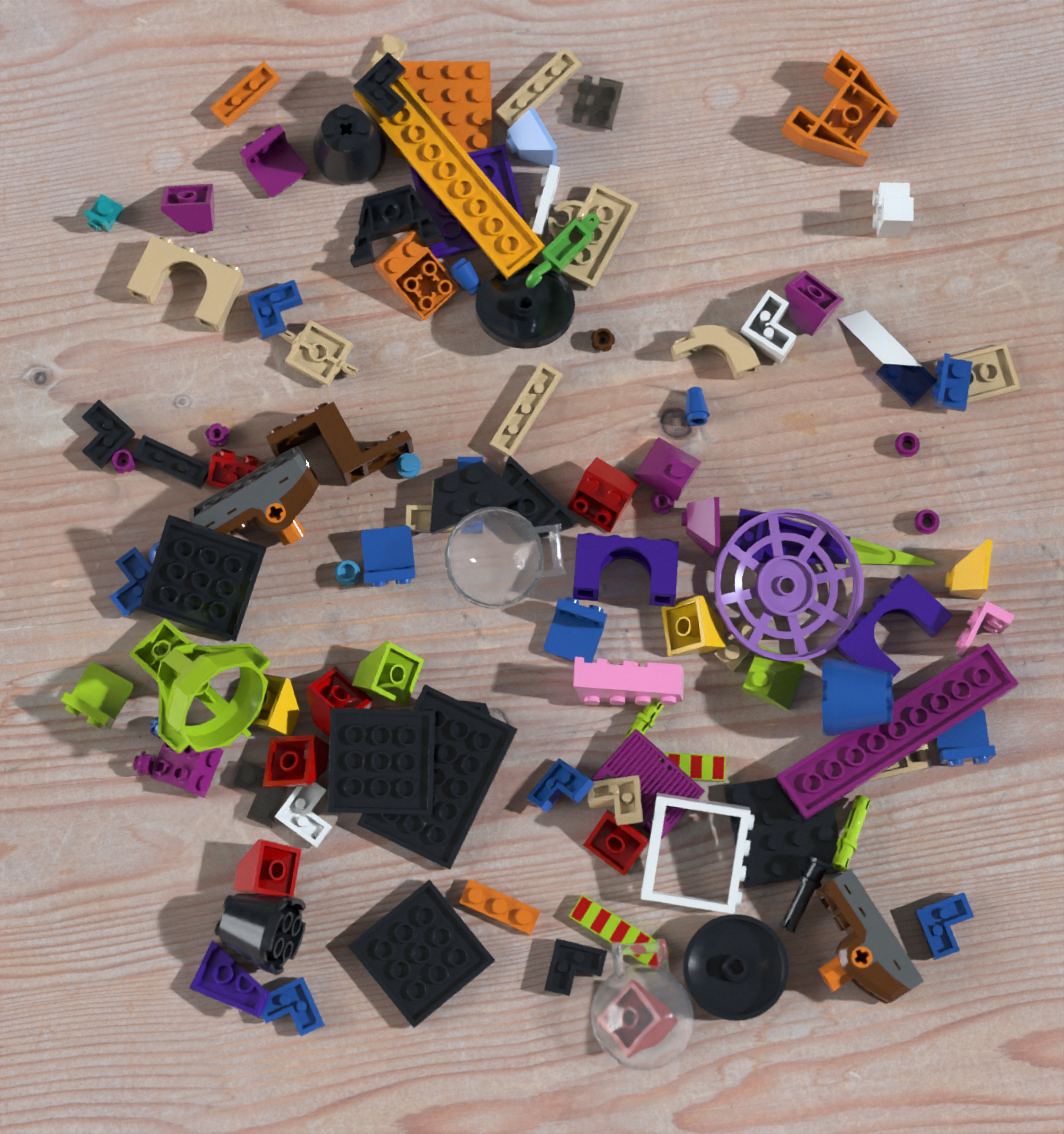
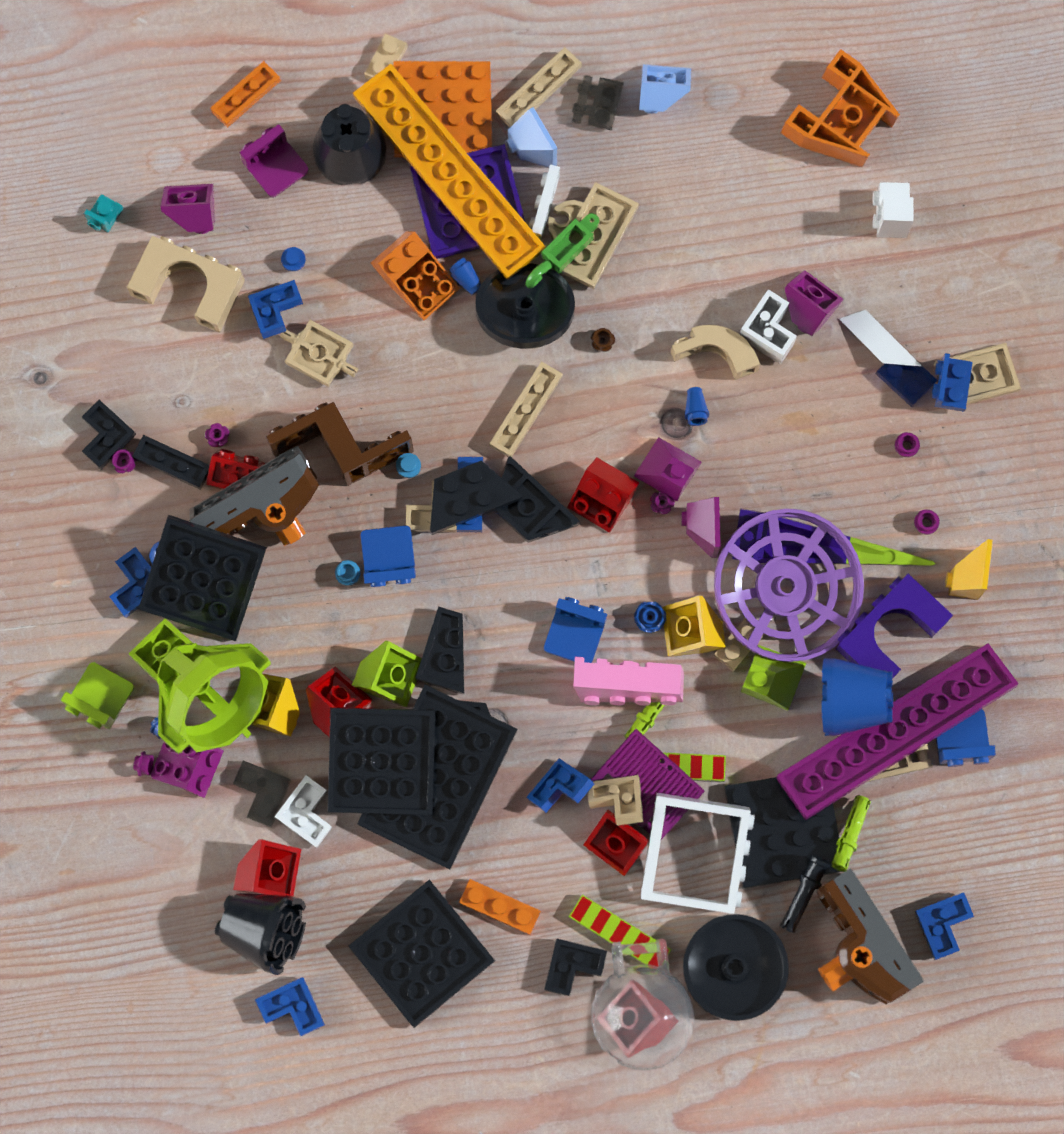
(229, 983): dark purple wing -> none
(293, 259): none -> blue plate
(295, 761): red slope -> none
(377, 83): black plate -> none
(392, 214): black wing -> none
(443, 655): none -> black wing
(499, 557): clear windscreen -> none
(656, 556): dark purple arch -> none
(657, 613): none -> blue plate
(663, 87): none -> light blue slope
(993, 620): bright pink bracket -> none

